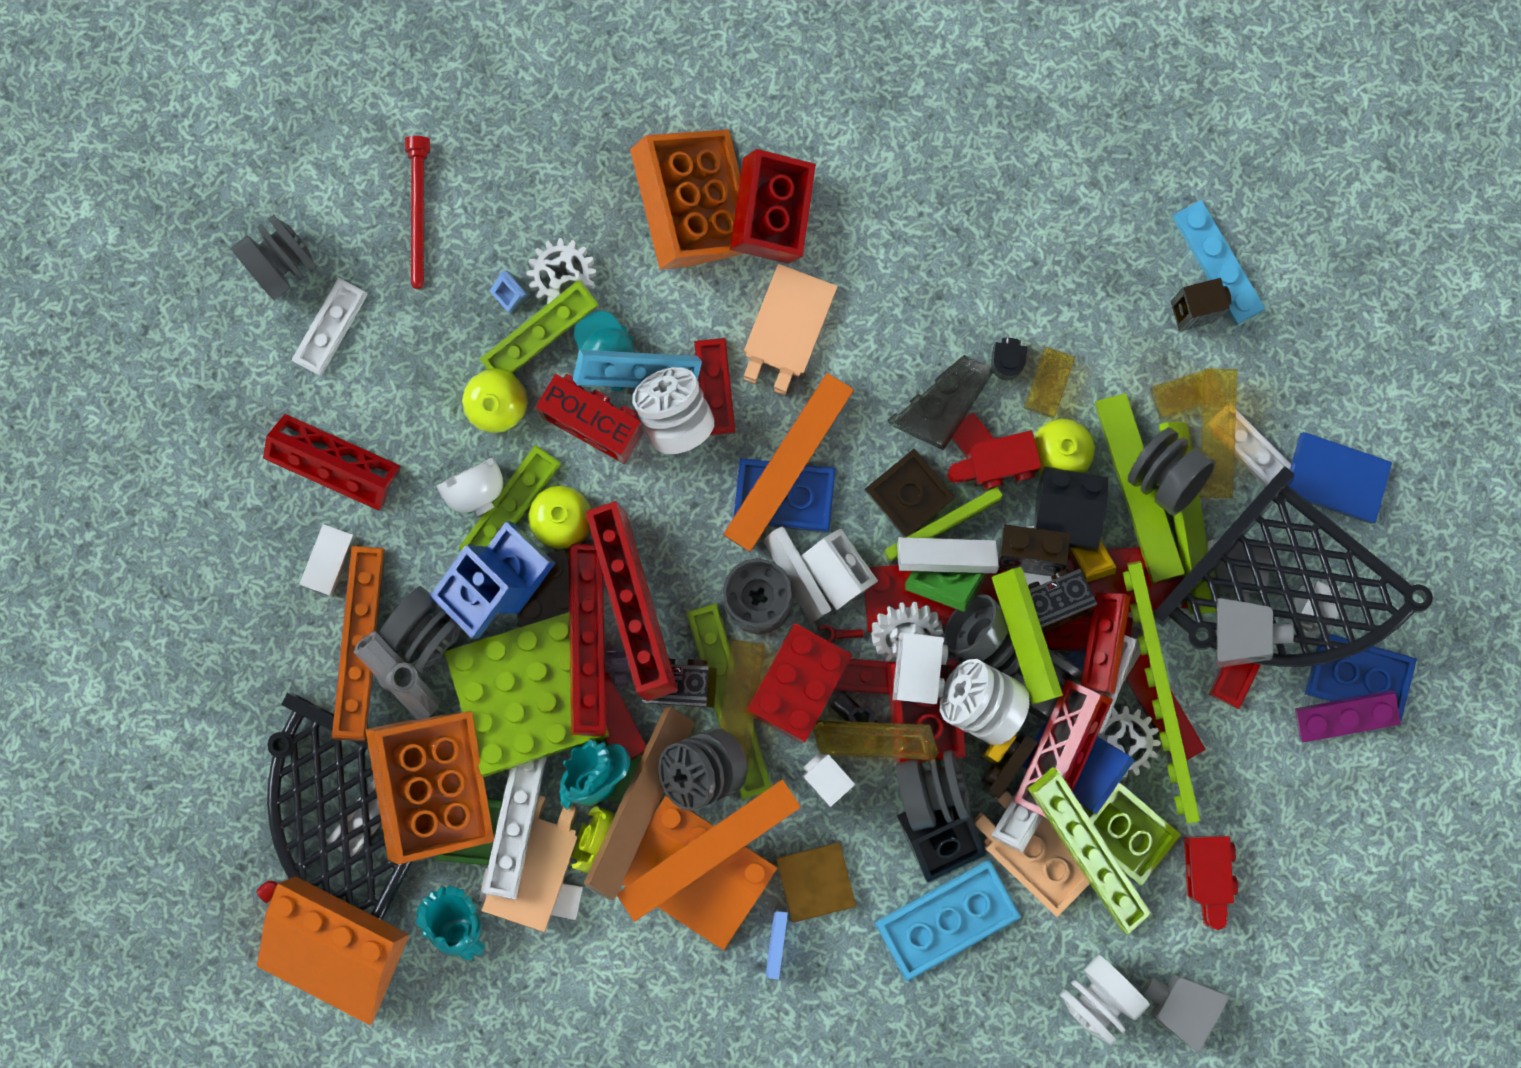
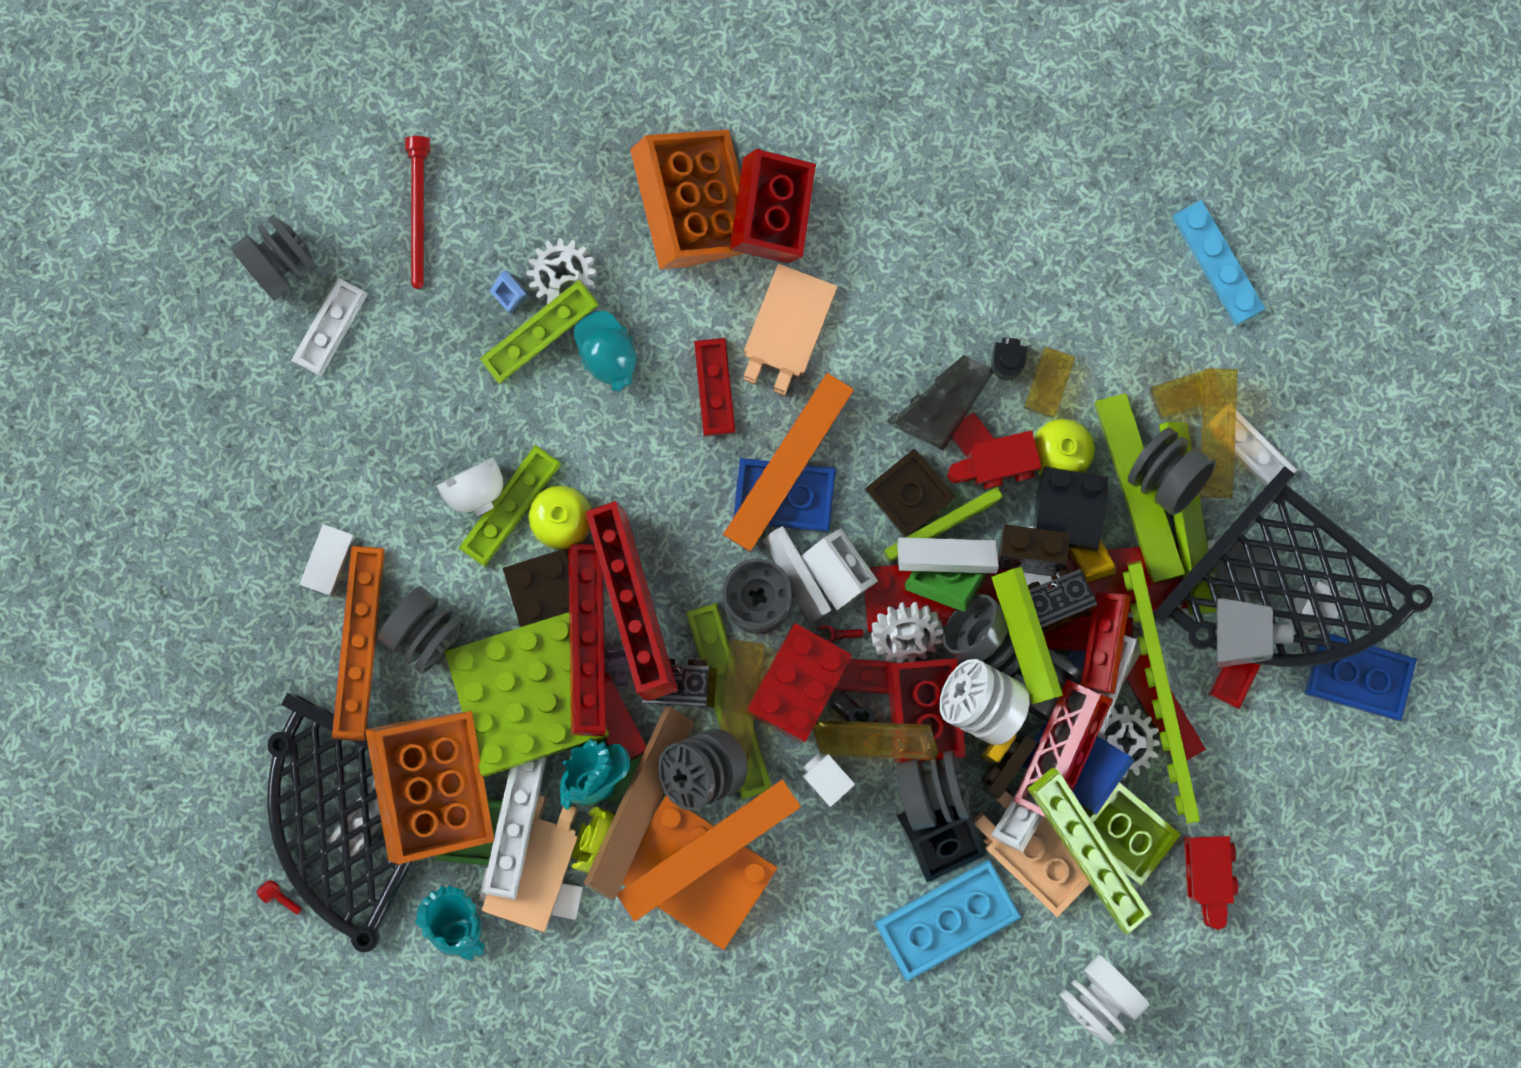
(326, 465): red fence -> none
(329, 948): orange slope -> none
(383, 664): light grey piece -> none
(492, 579): blue bracket -> none
(494, 400): neon yellow cylinder -> none
(590, 417): red brick -> none
(626, 368): medium azure plate -> none
(673, 410): white wheel -> none
(776, 944): light blue tile -> none
(816, 882): pearl gold tile -> none
(919, 668): white brick -> none
(1186, 1008): light grey torso -> none
(1201, 304): dark brown brick -> none
(1339, 477): blue tile -> none
(1347, 716): magenta plate -> none

